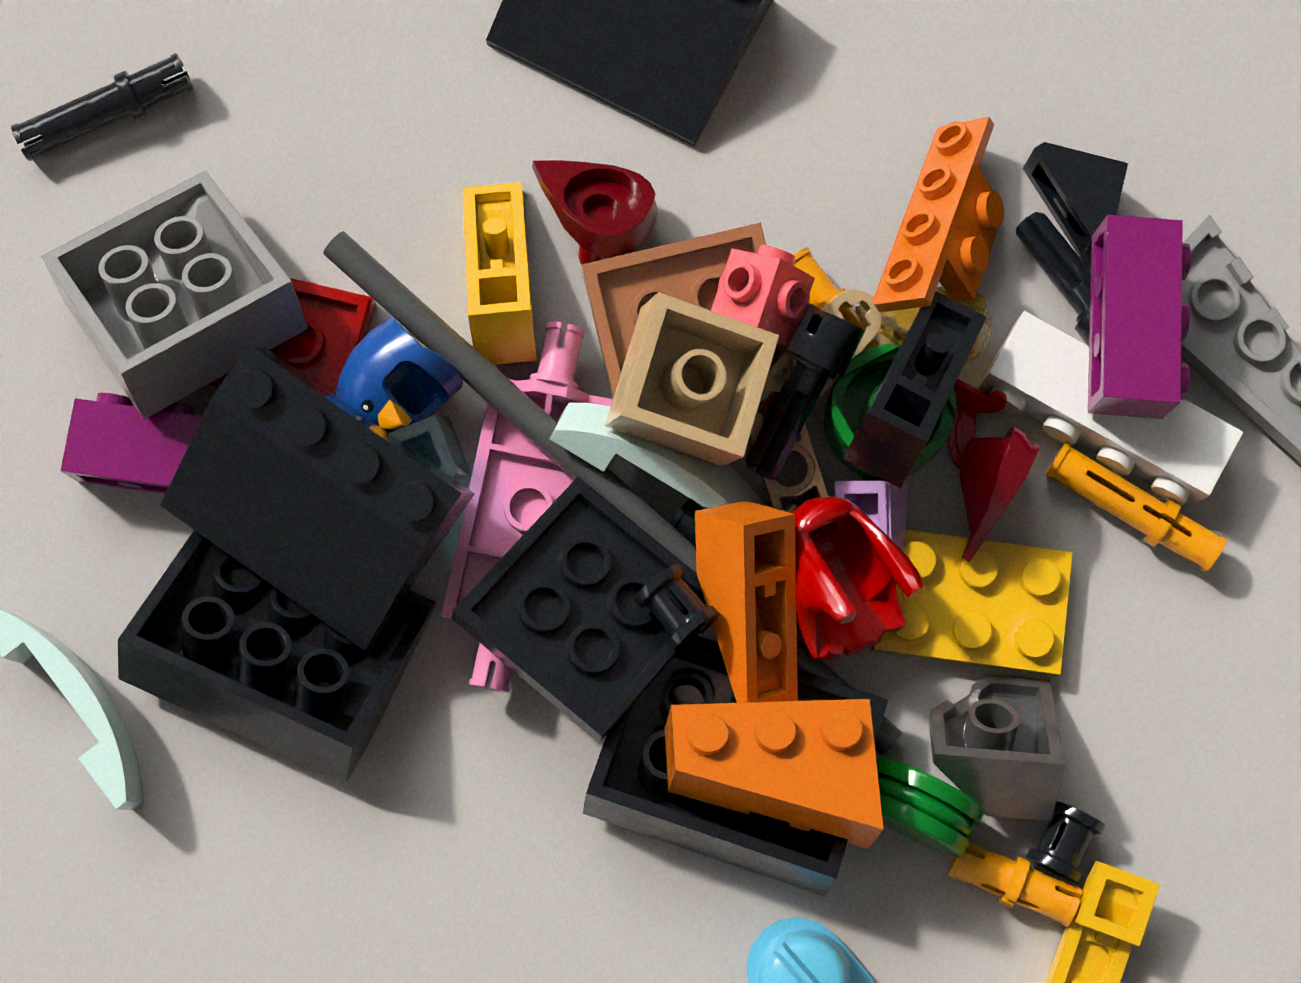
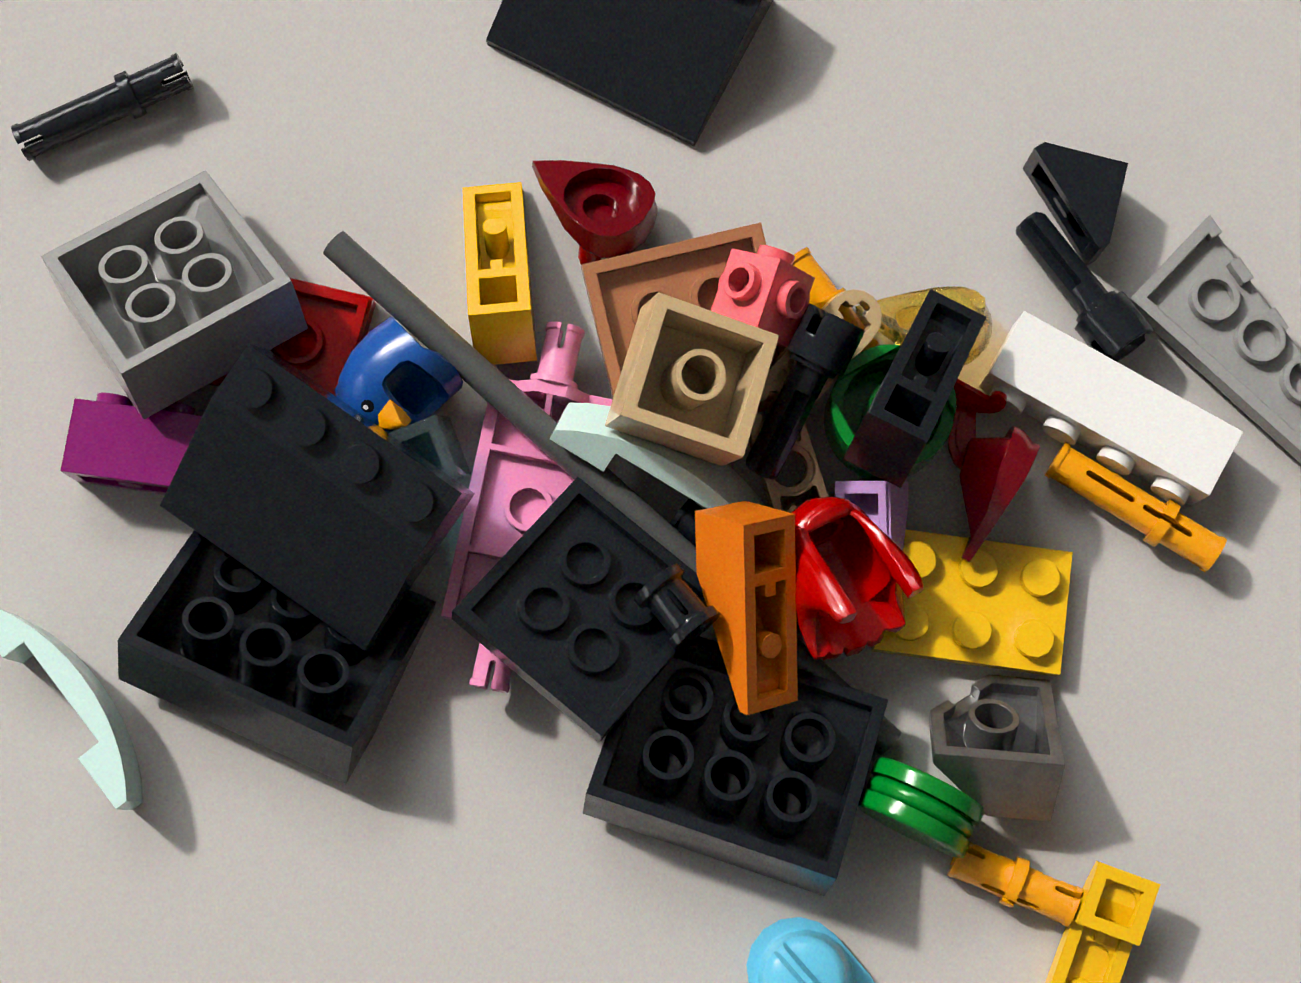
(782, 761): orange wedge -> none
(946, 223): orange bracket -> none
(1065, 842): black bush -> none
(1137, 317): magenta brick -> none

